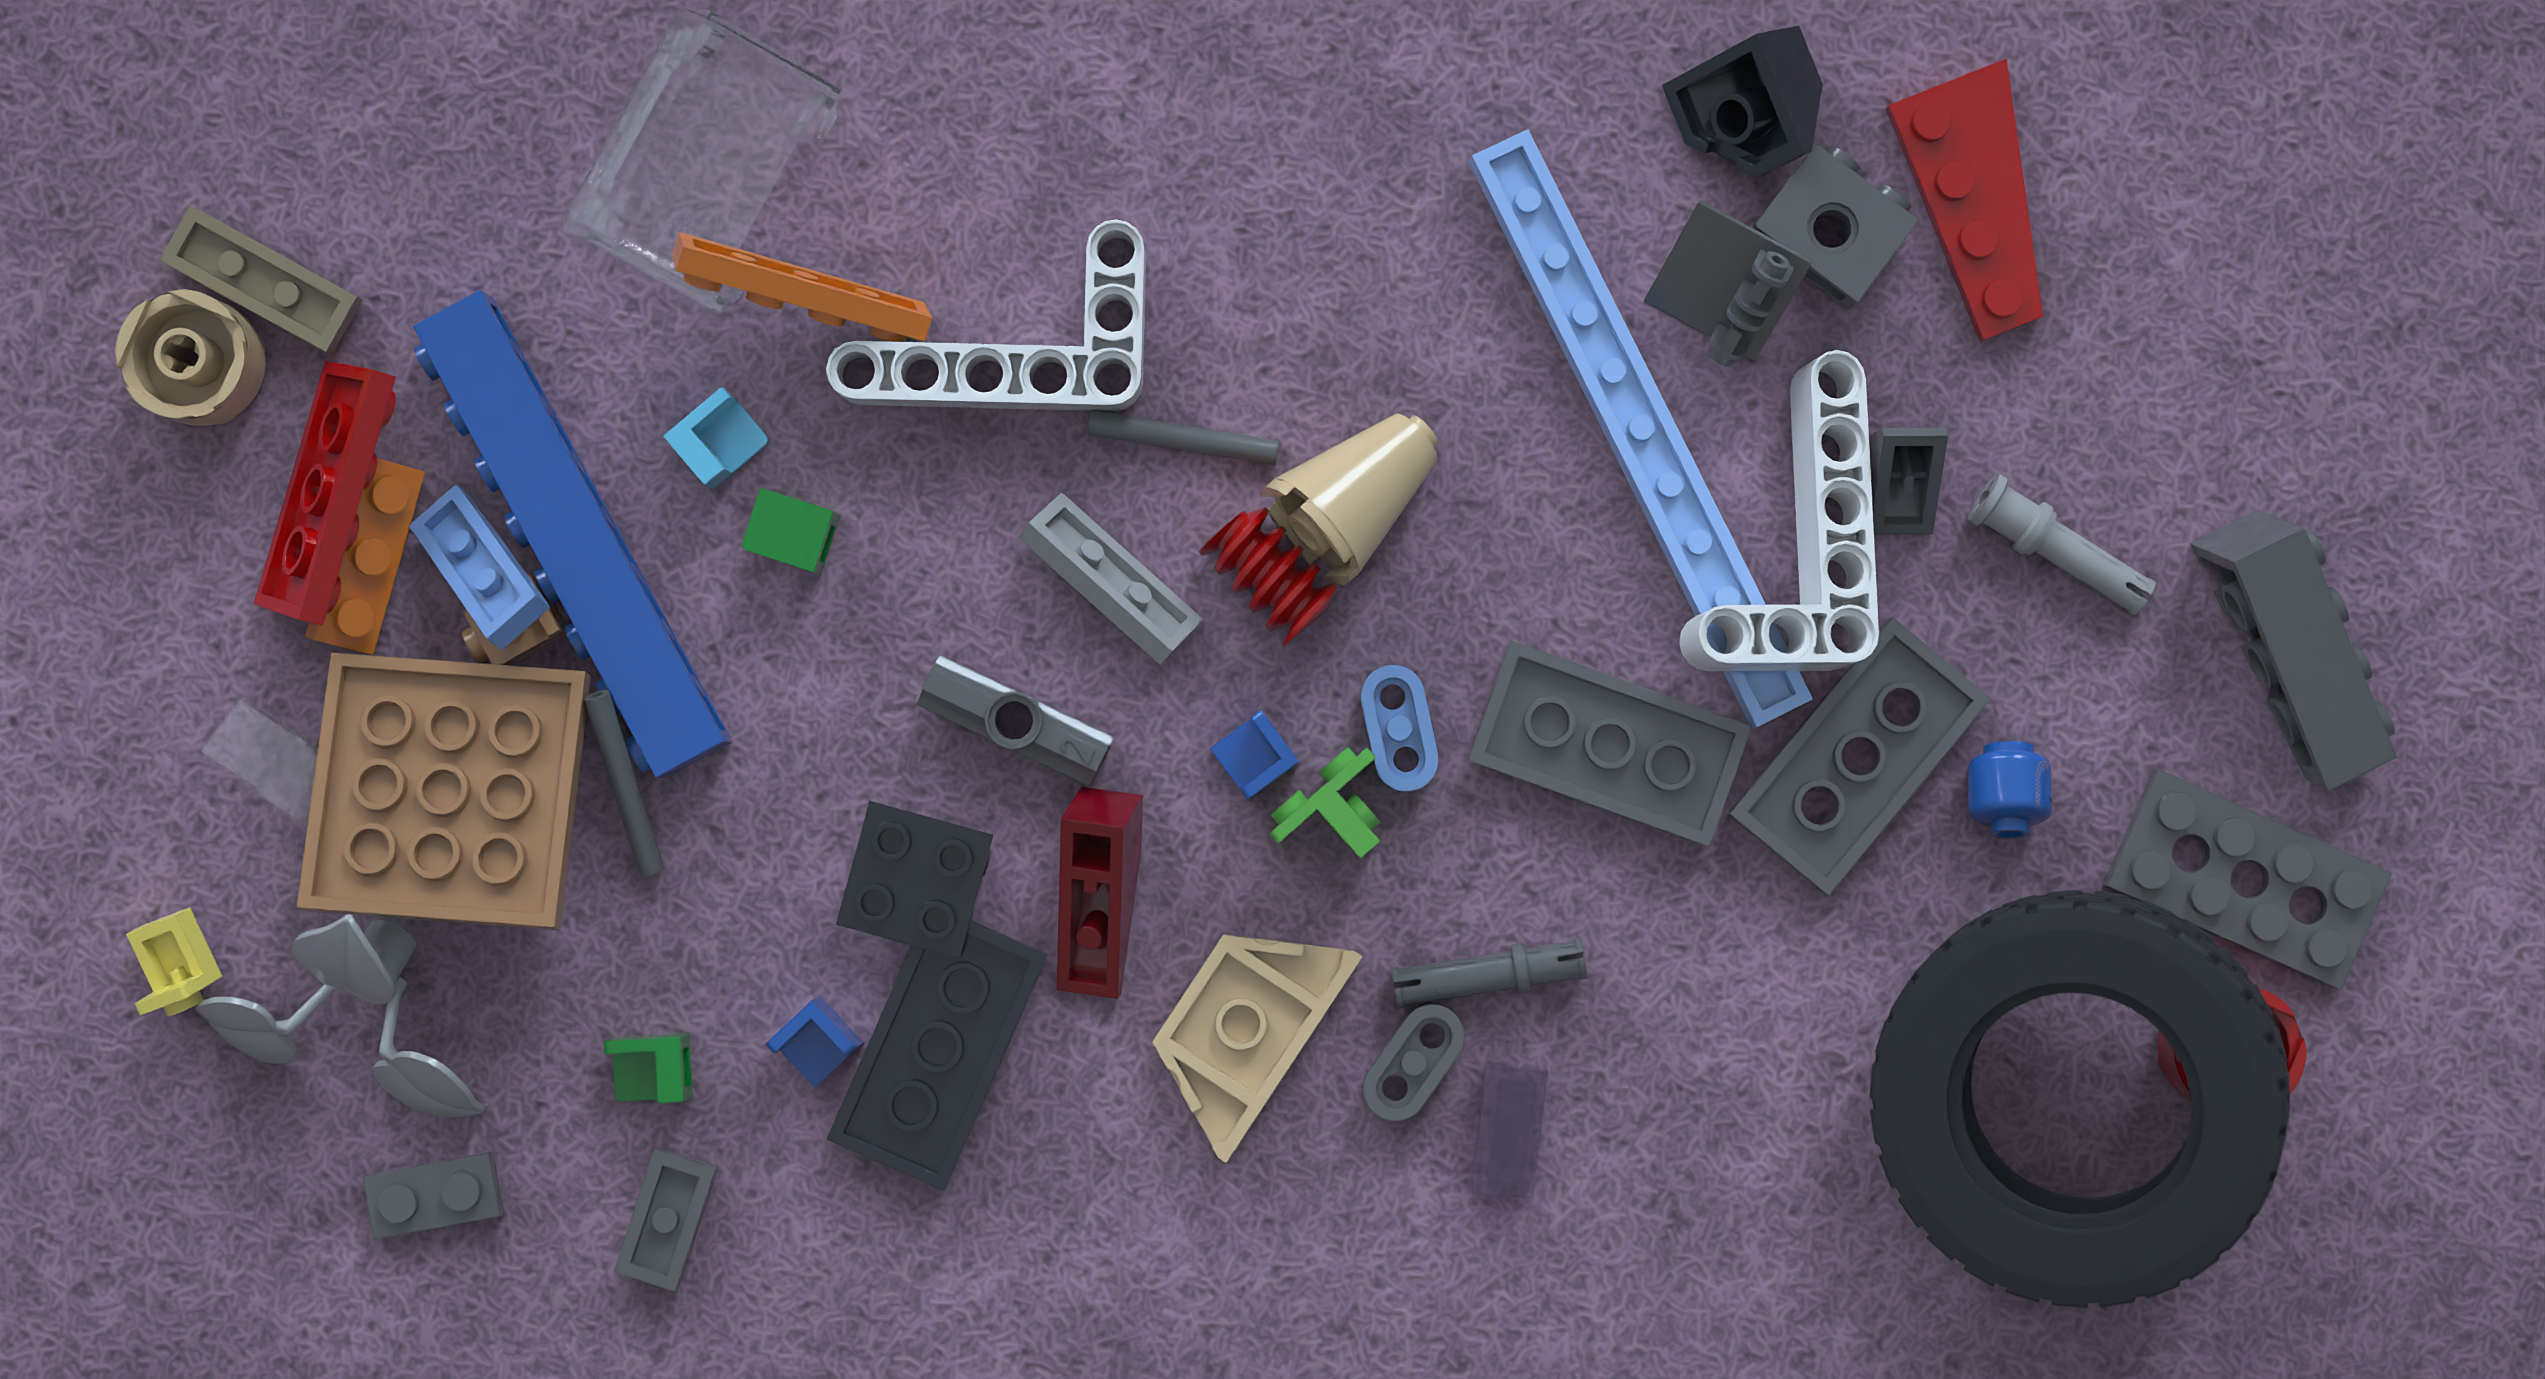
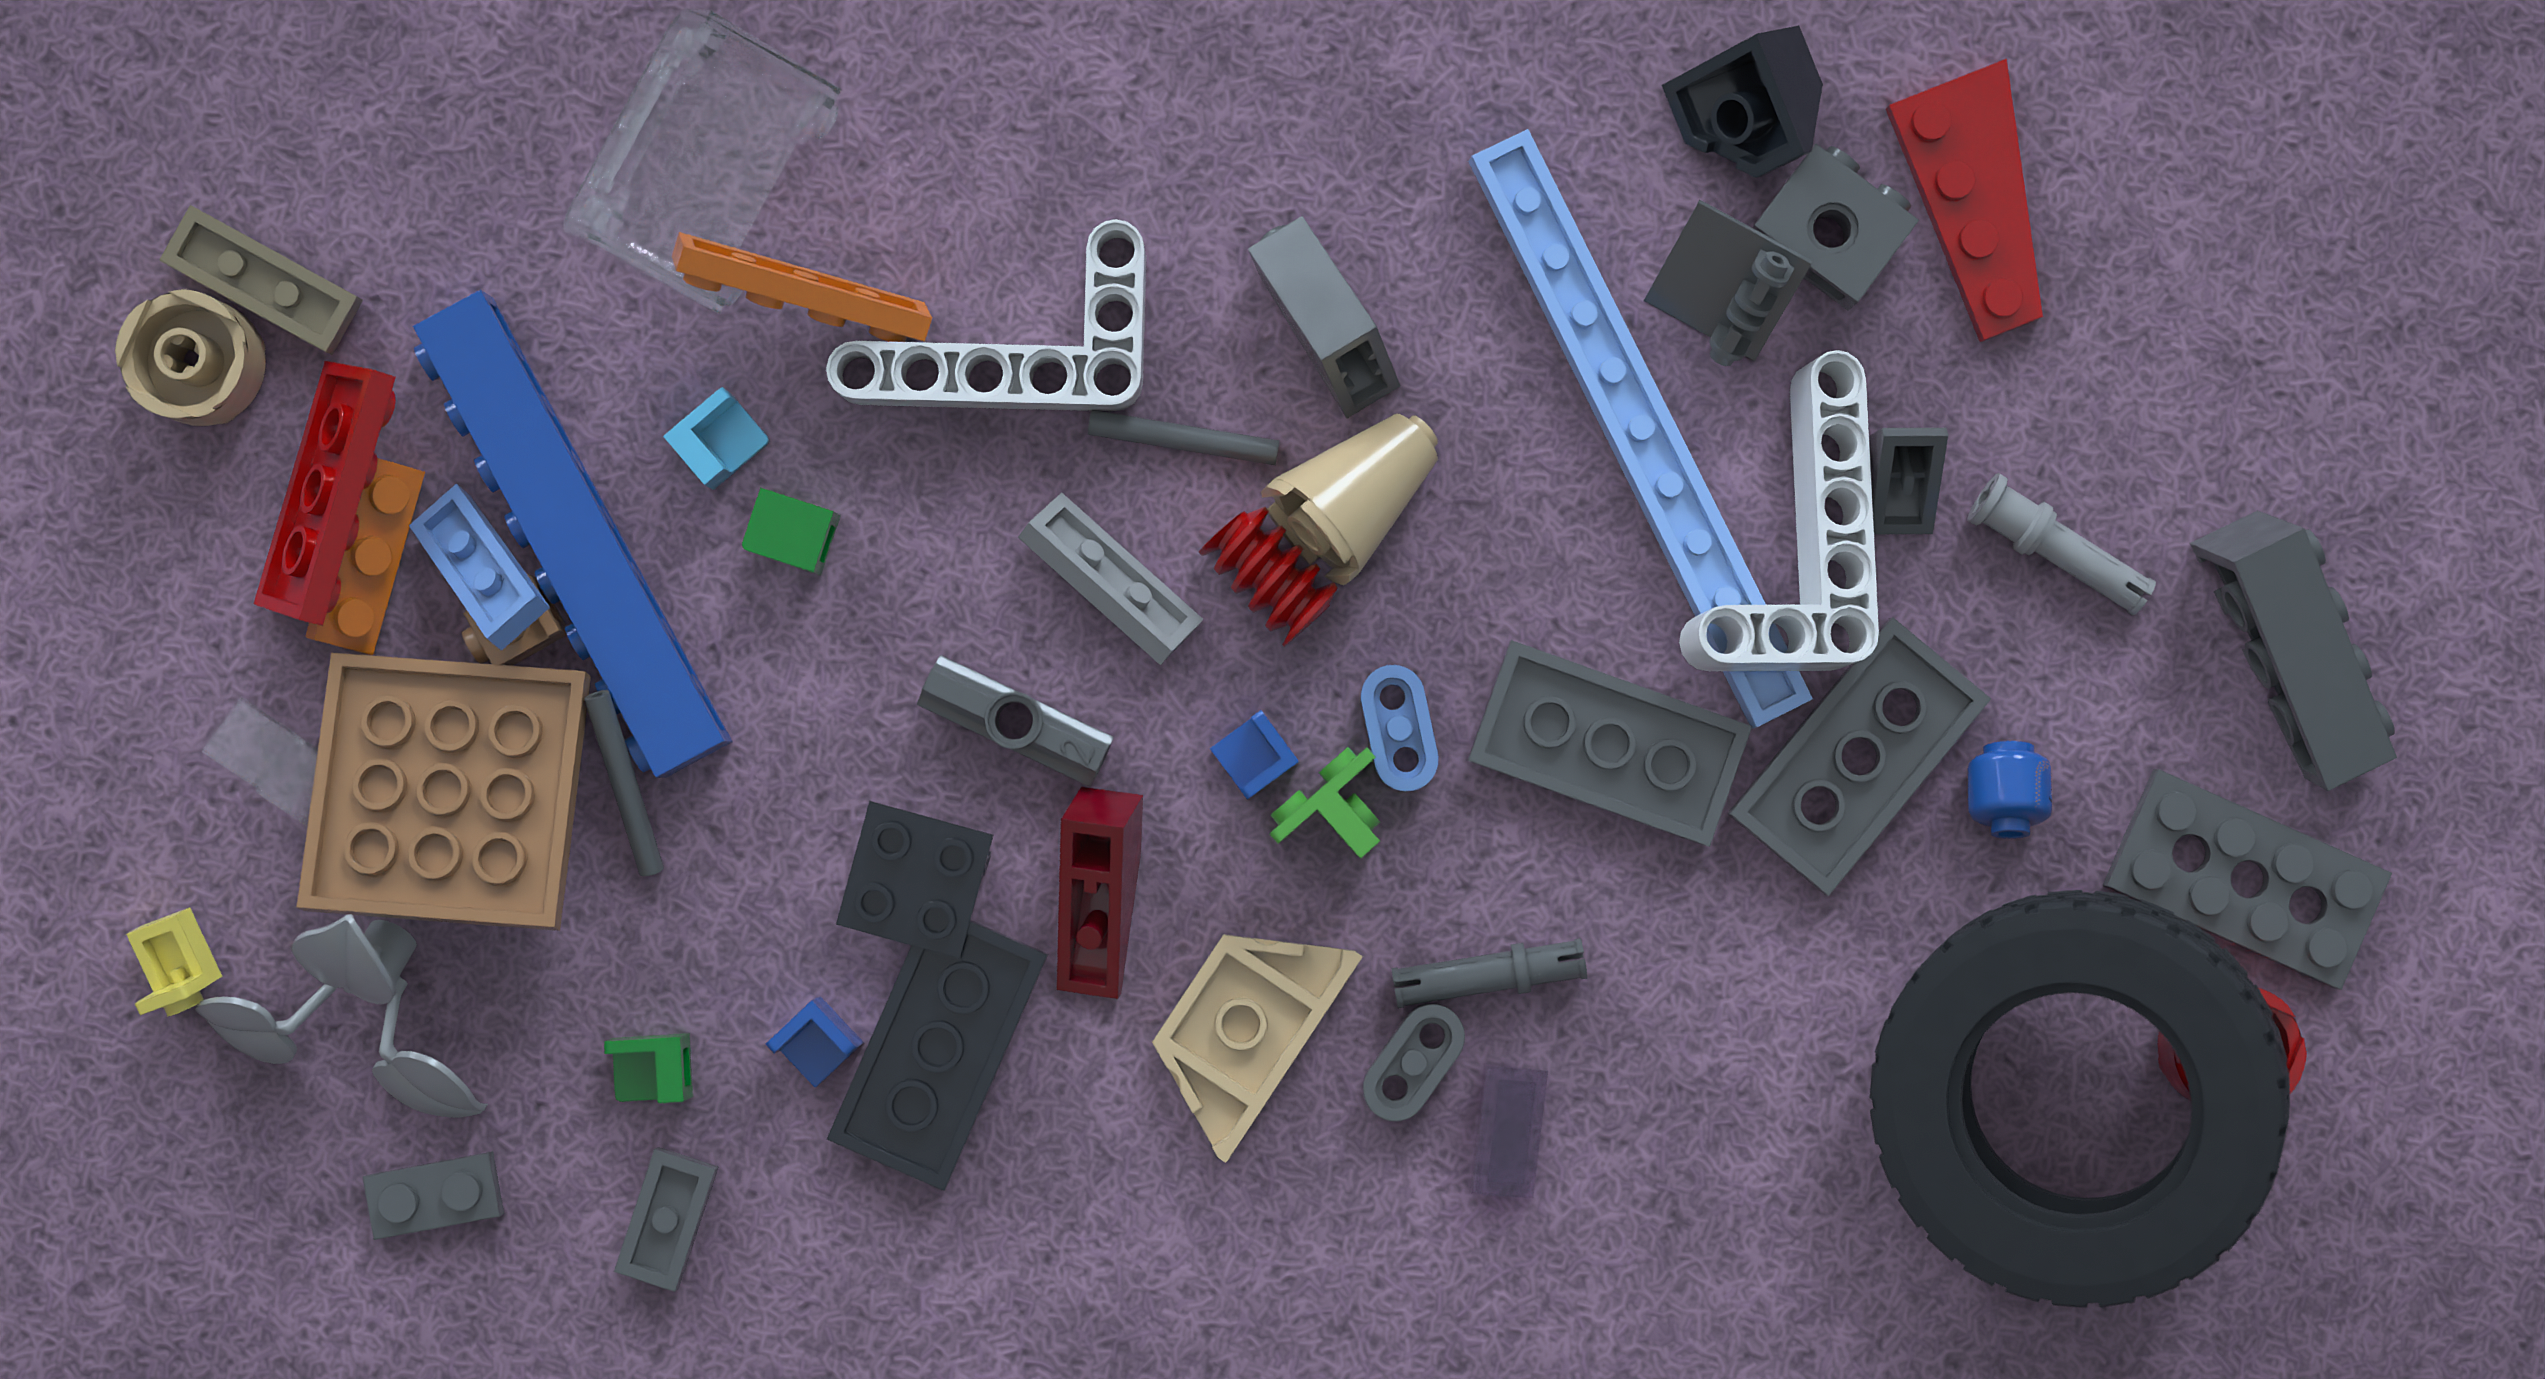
(1325, 316): none -> slope

